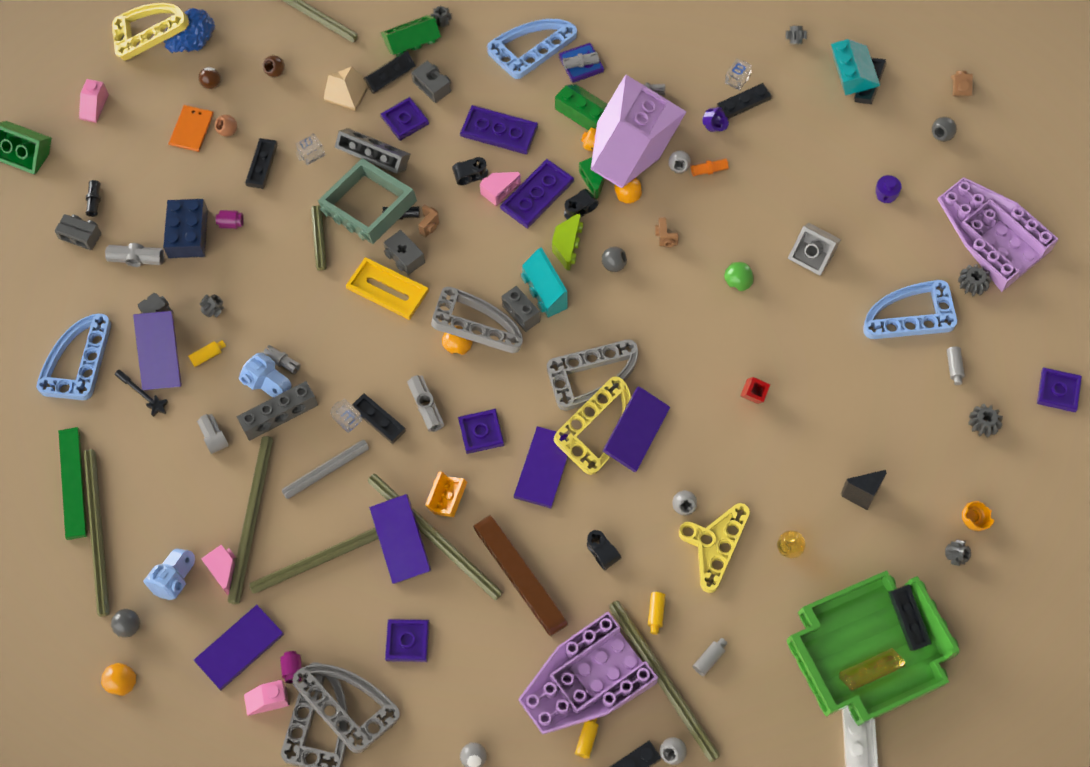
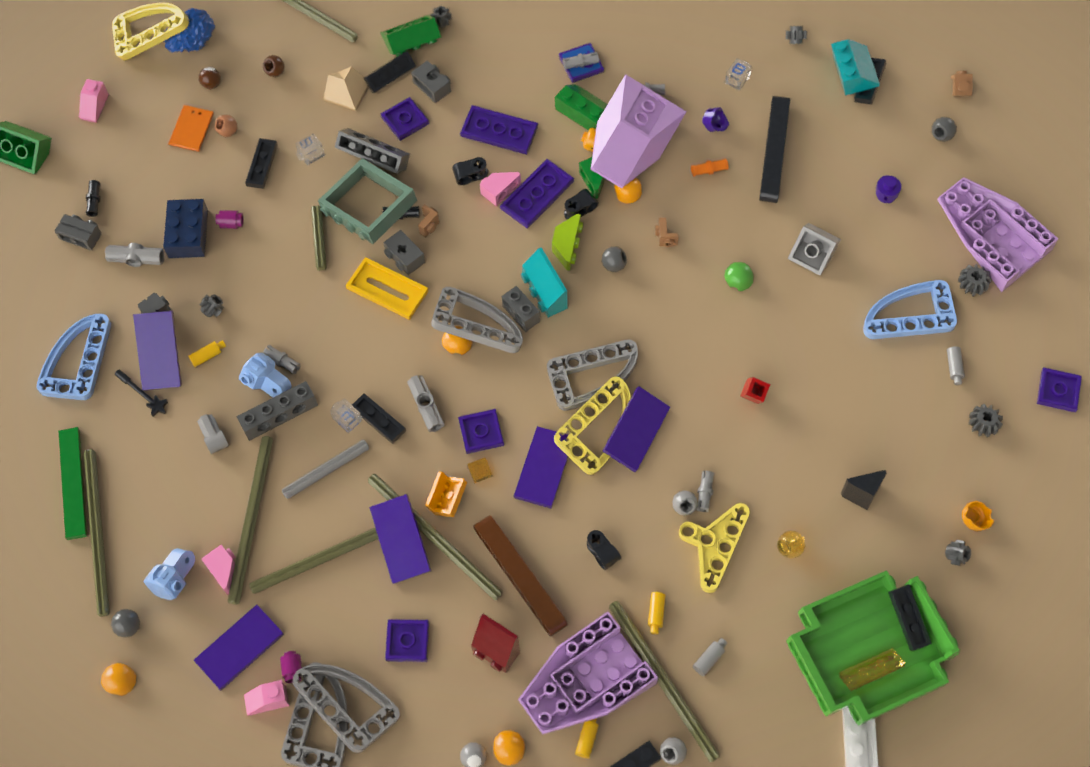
(479, 470): none -> clear yellow tile
(495, 644): none -> dark red slope
(508, 747): none -> light orange hair
(516, 63): light blue beam -> none
(679, 162): light grey piece -> none
(705, 491): none -> light grey pin
(745, 100): black plate -> none
(774, 149): none -> black beam

